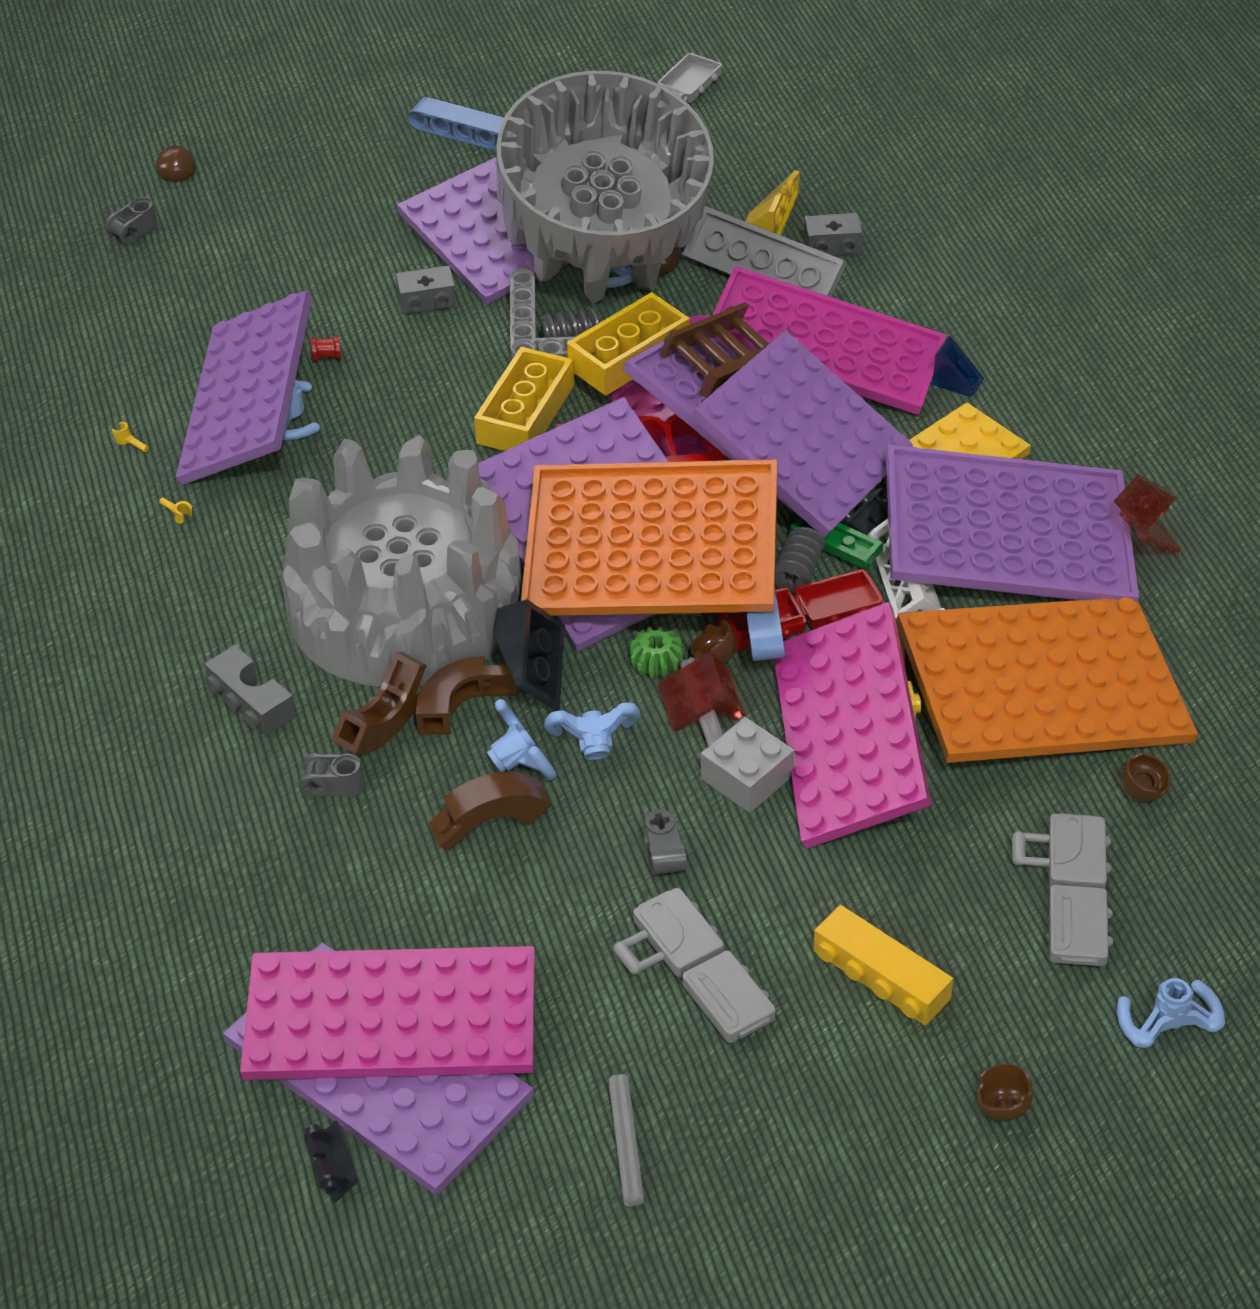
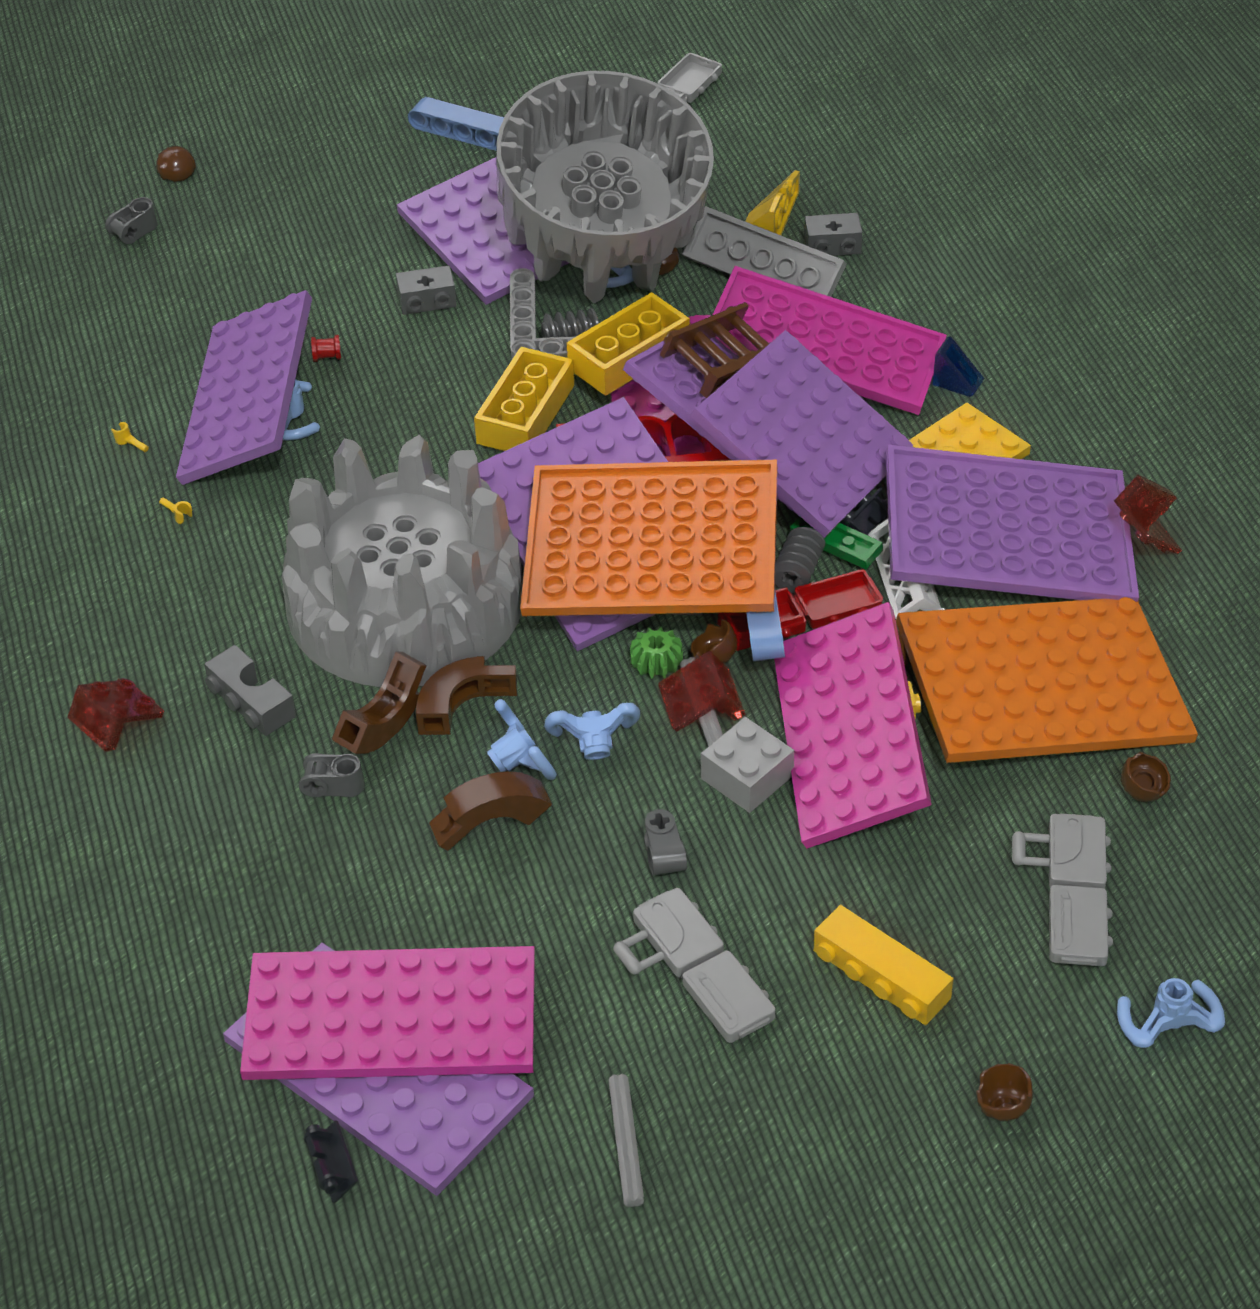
(105, 706): none -> clear red bracket
(532, 649): black slope -> none

